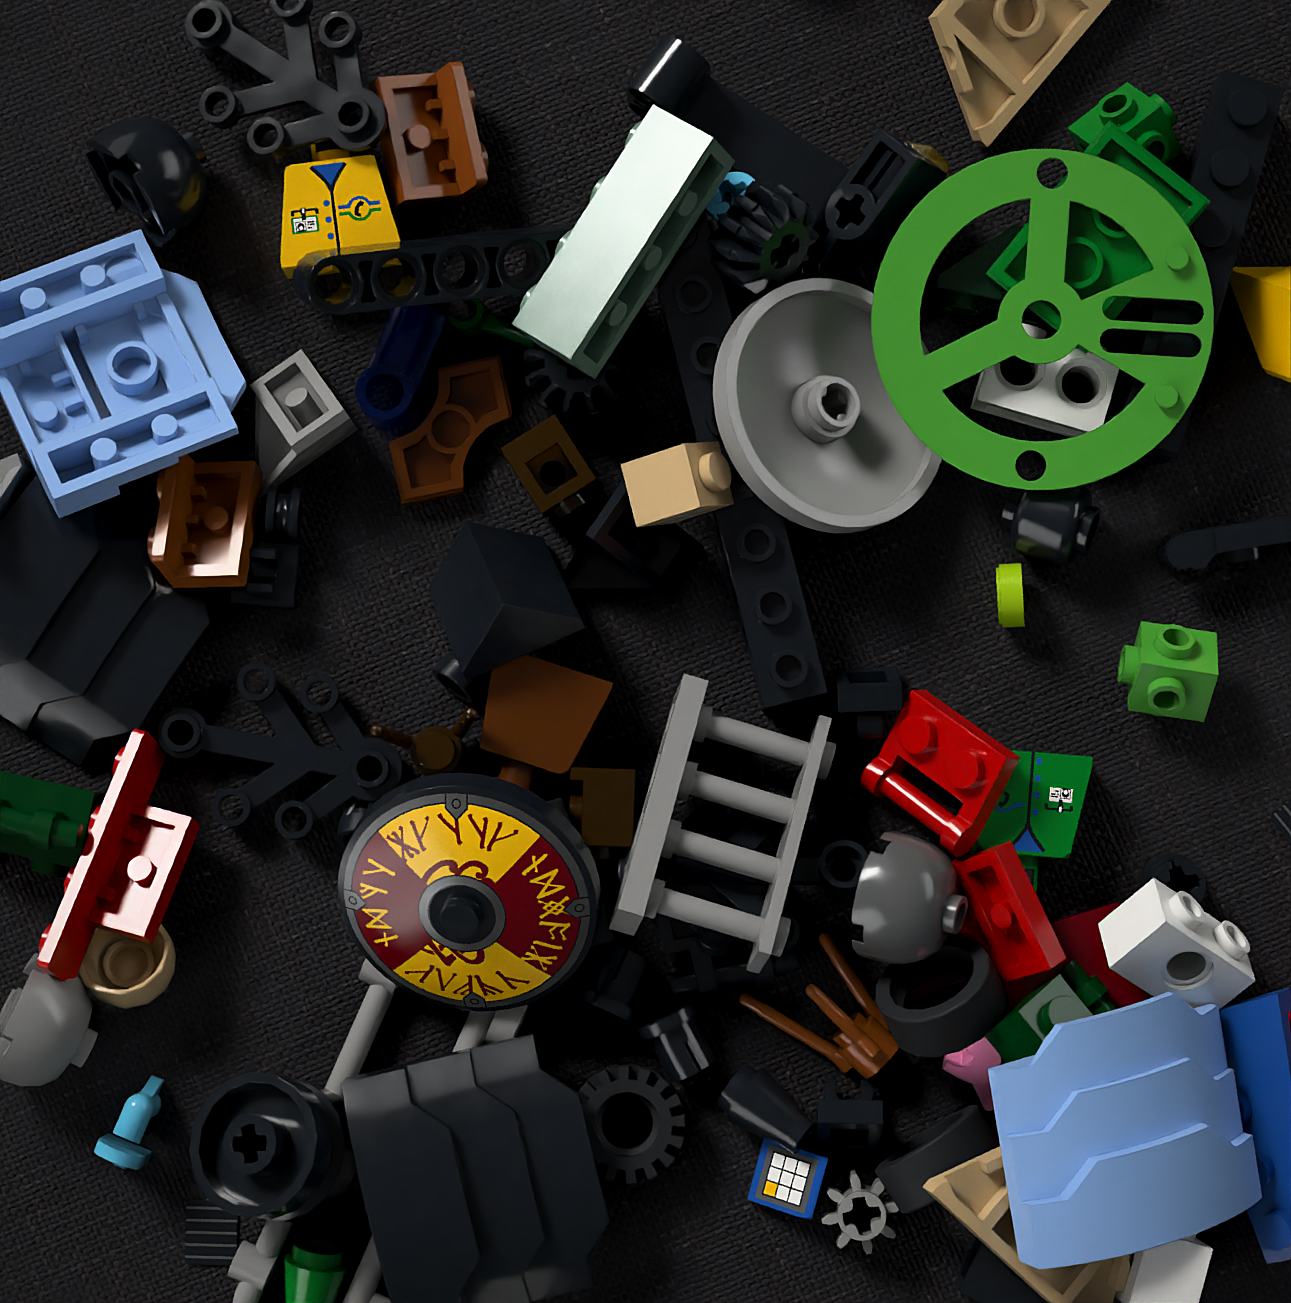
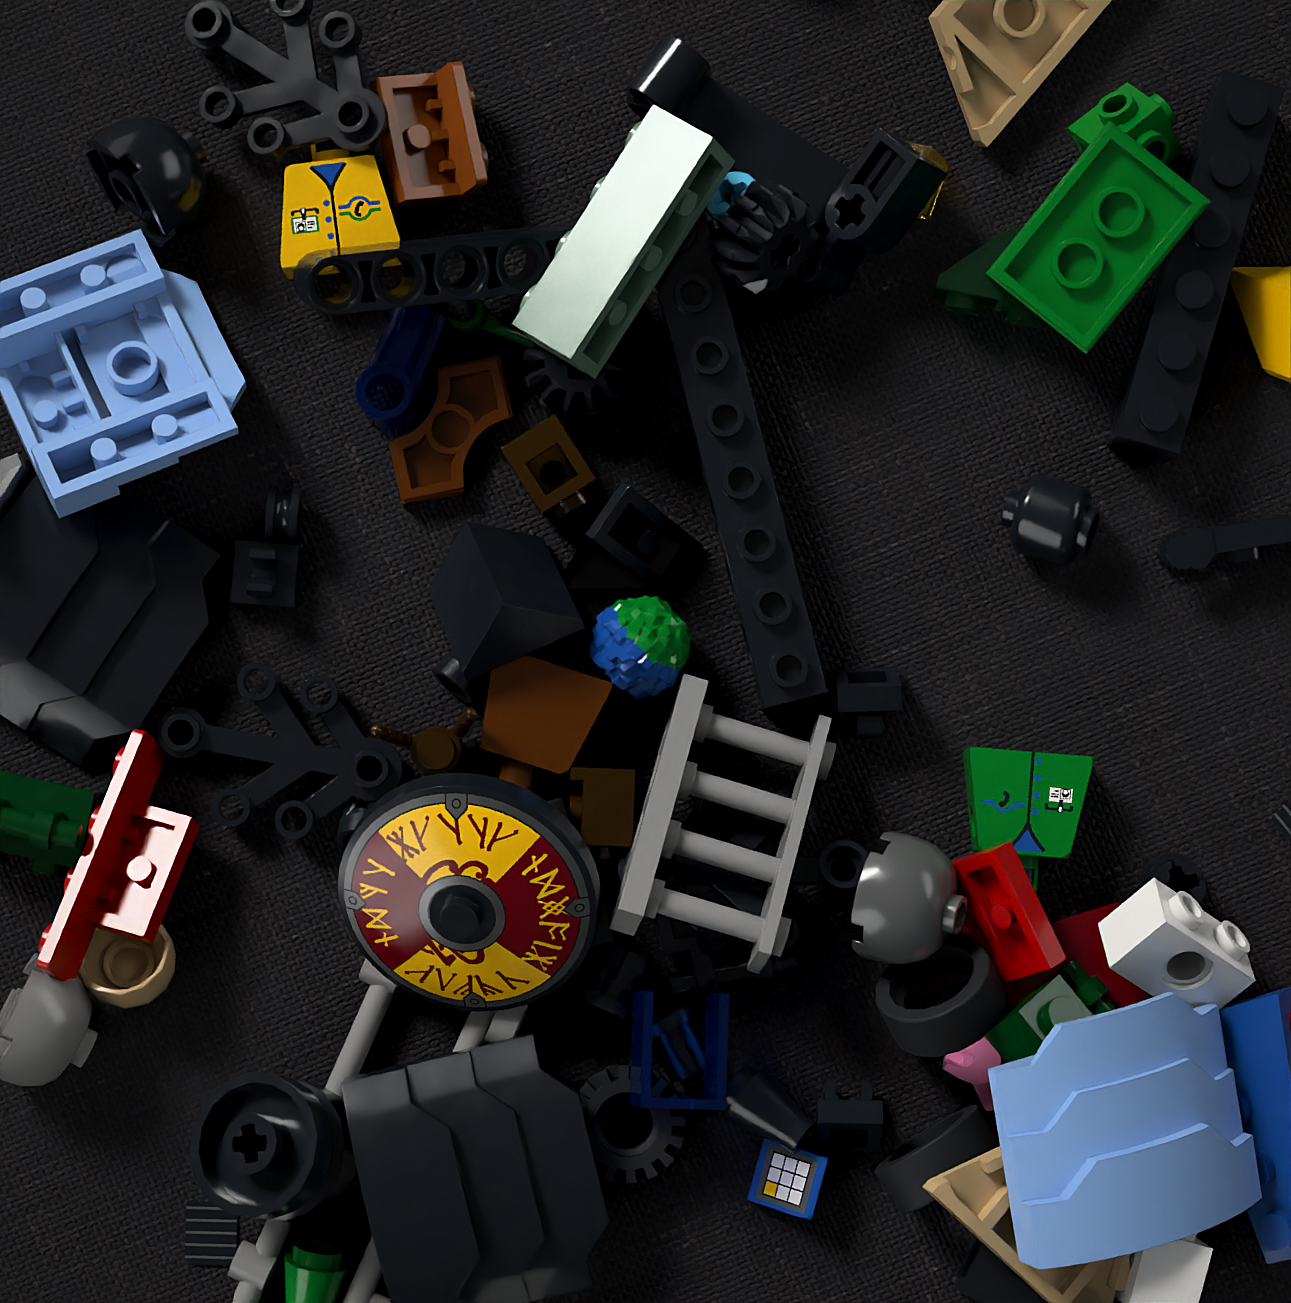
(131, 1126): medium azure piece -> none
(205, 522): dark orange bracket -> none
(295, 419): light grey slope -> none
(640, 645): none -> piece
(678, 483): tan brick -> none
(715, 1056): none -> clear blue piece
(811, 413): light grey dish -> none
(848, 1224): light grey gear -> none
(861, 1040): dark orange plant -> none
(918, 380): bright green piece -> none
(953, 756): red plate -> none
(1010, 595): lime tile -> none
(1043, 400): white brick -> none
(1170, 671): bright green brick -> none

